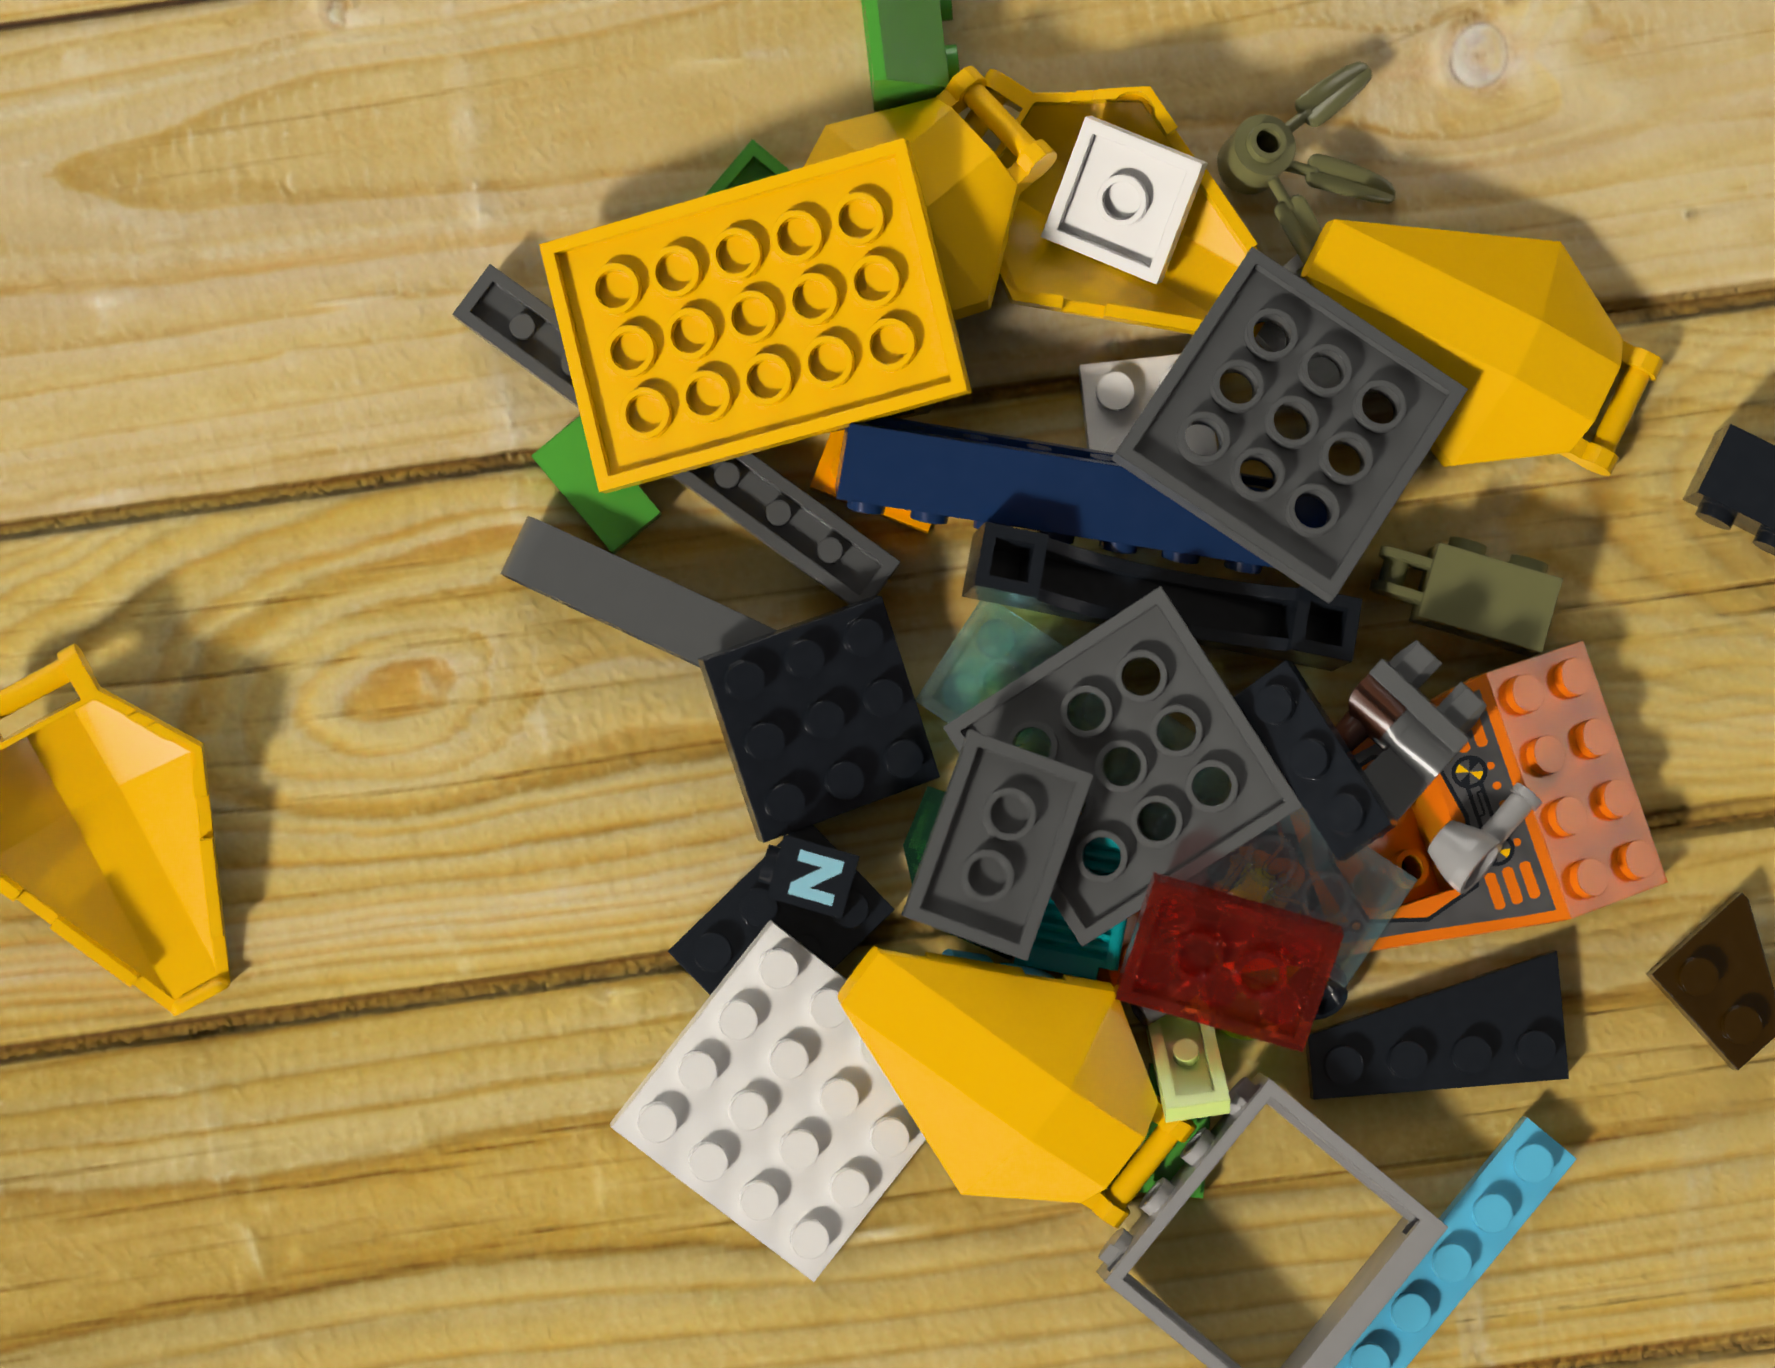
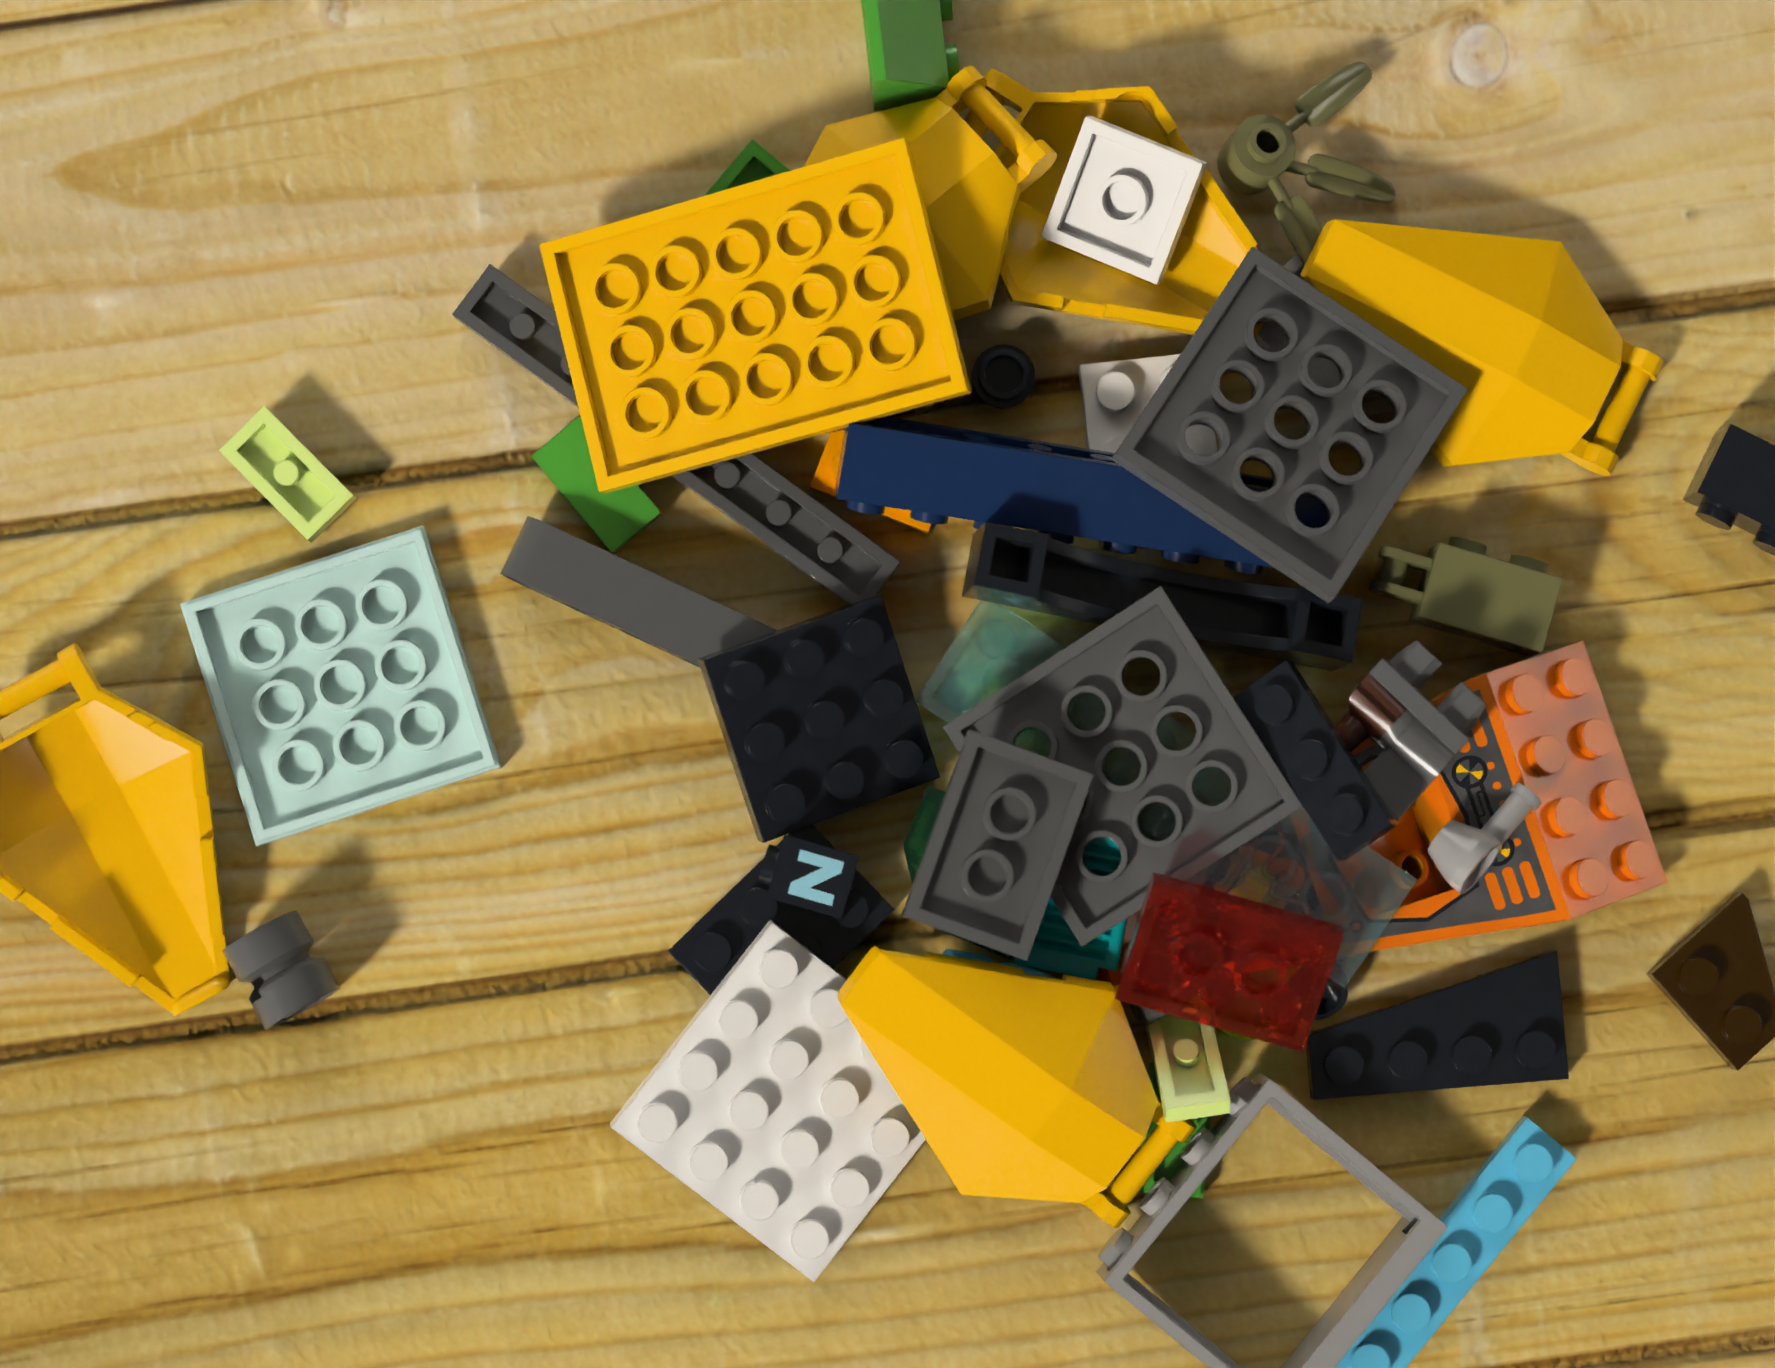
(281, 969): none -> dark grey wheel
(287, 474): none -> yellowish green plate
(340, 686): none -> light aqua tile
(1003, 376): none -> black plate

